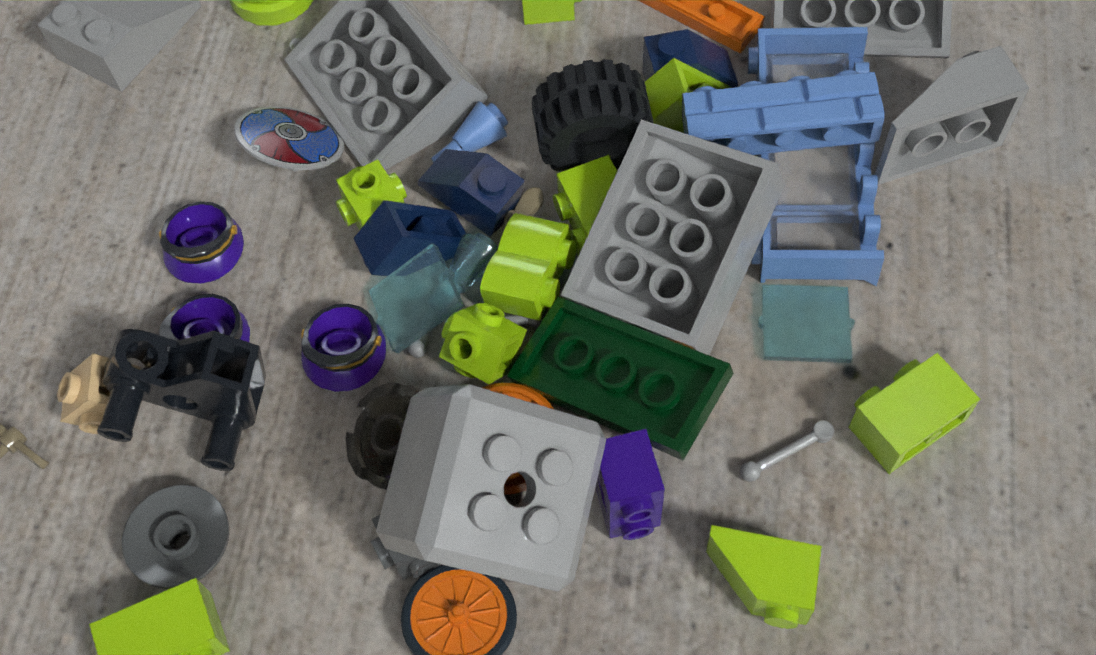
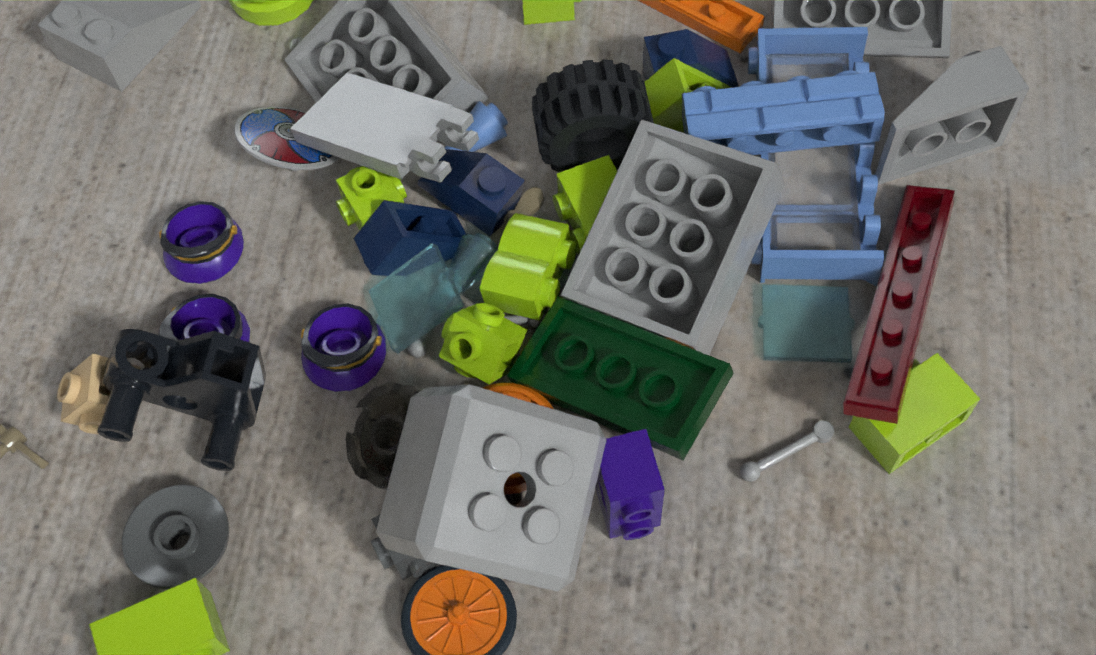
(385, 128): none -> light grey tile
(768, 573): lime slope -> none
(899, 305): none -> dark red tile

